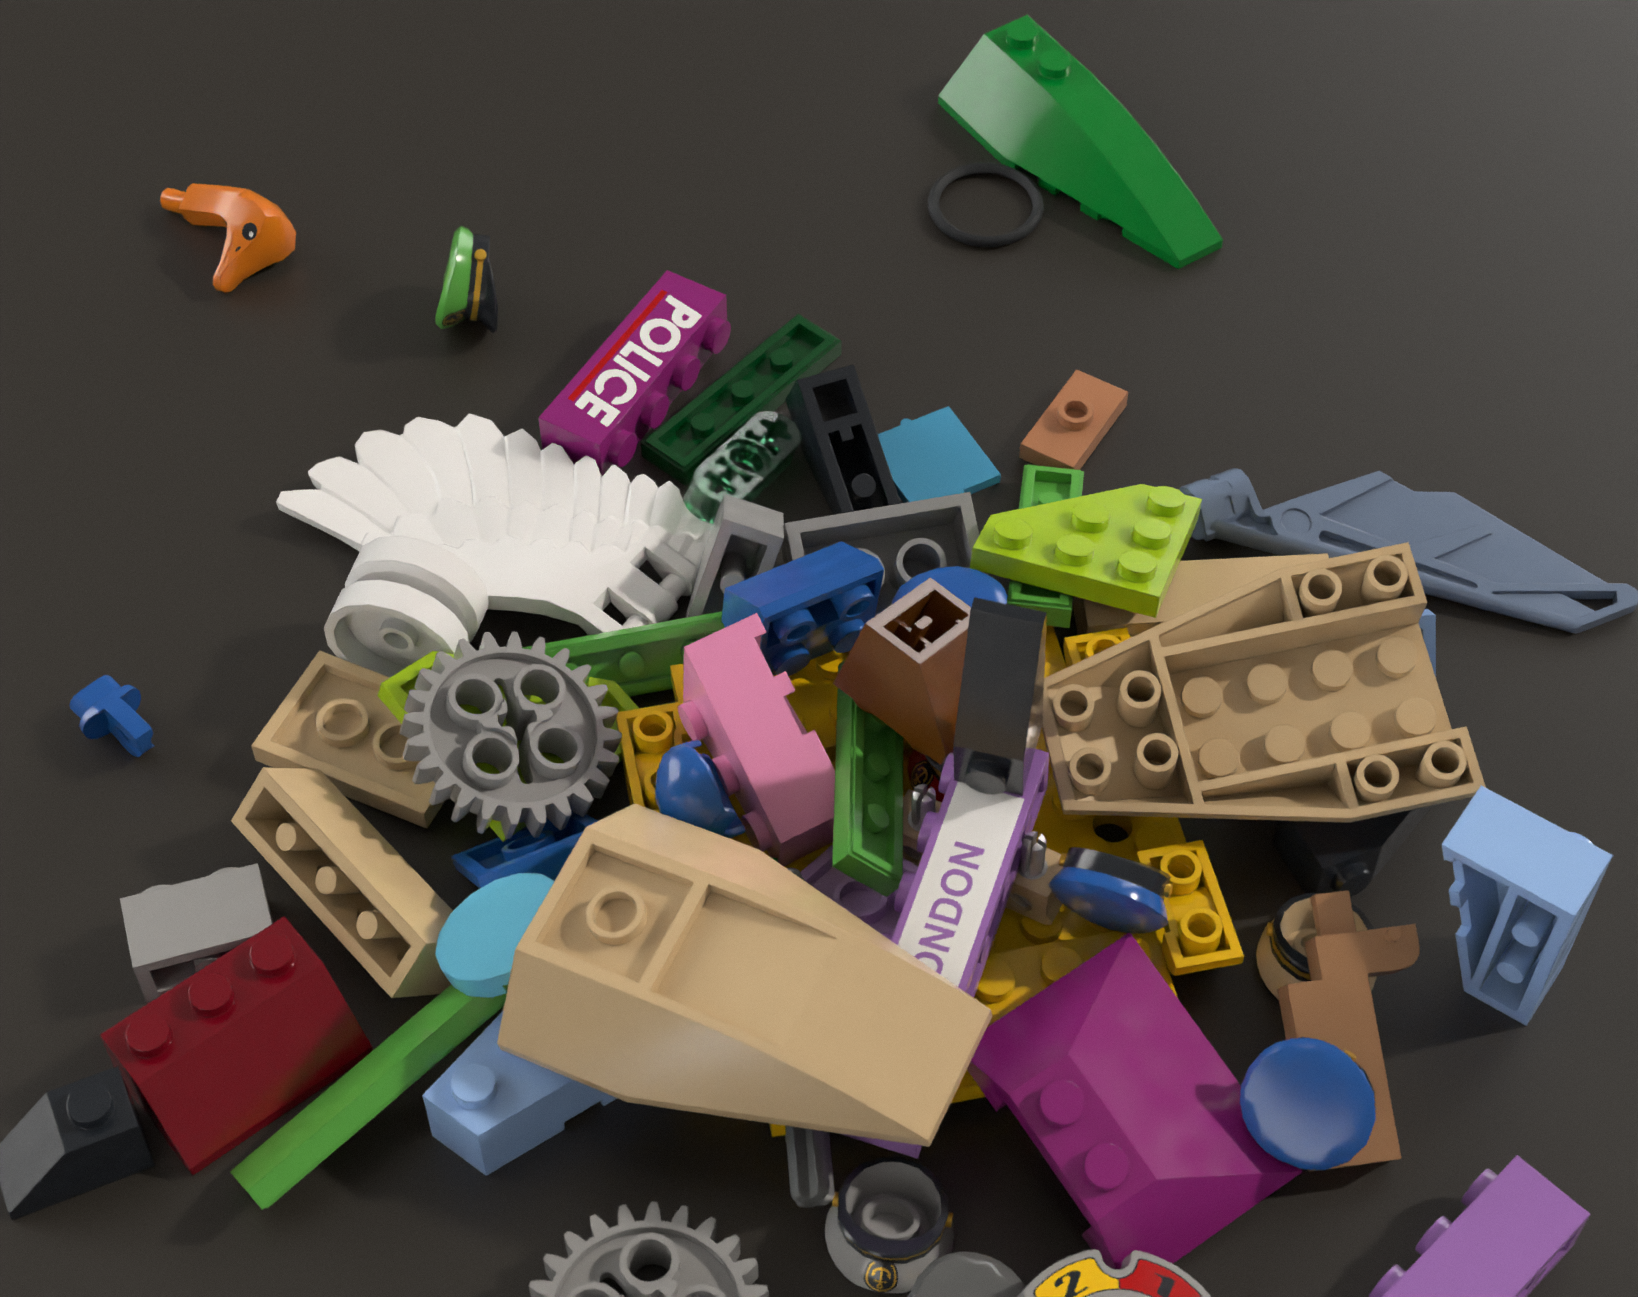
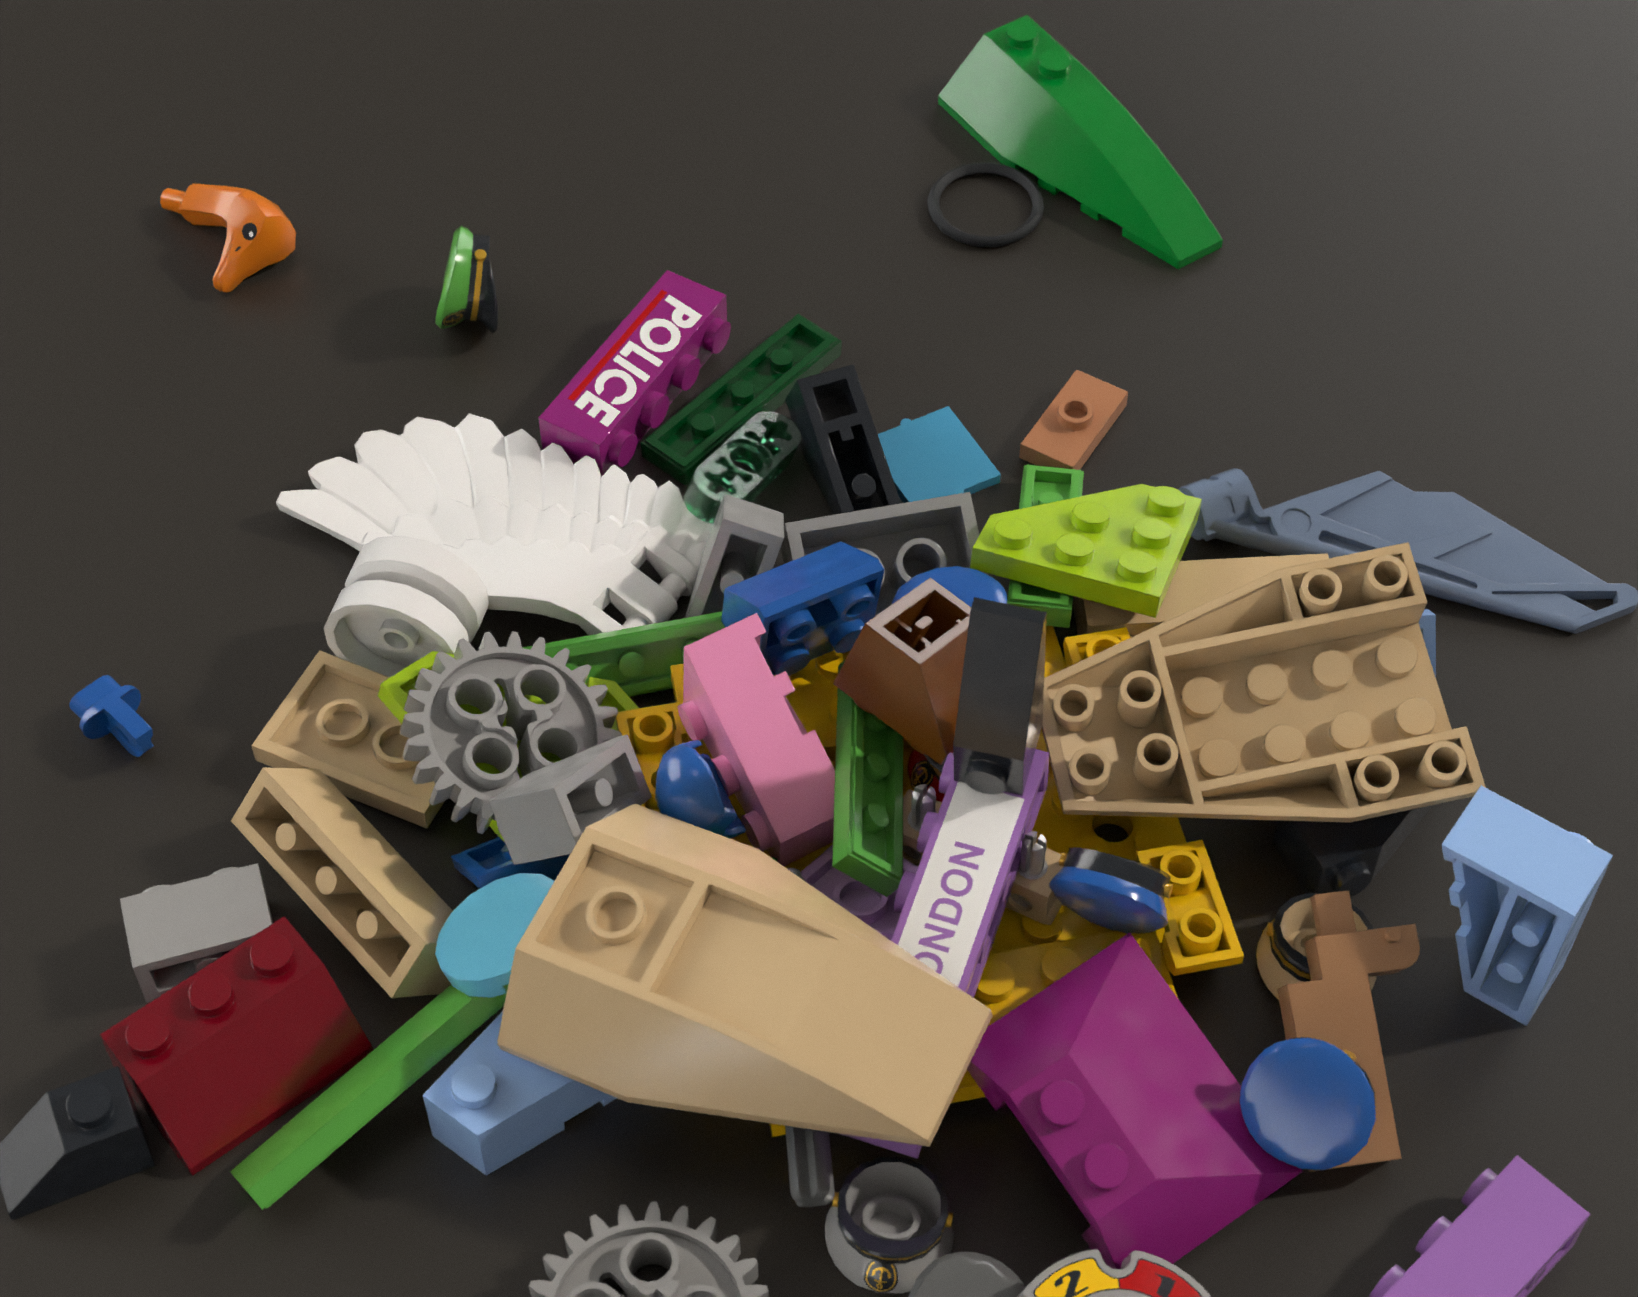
(554, 805): none -> light grey slope

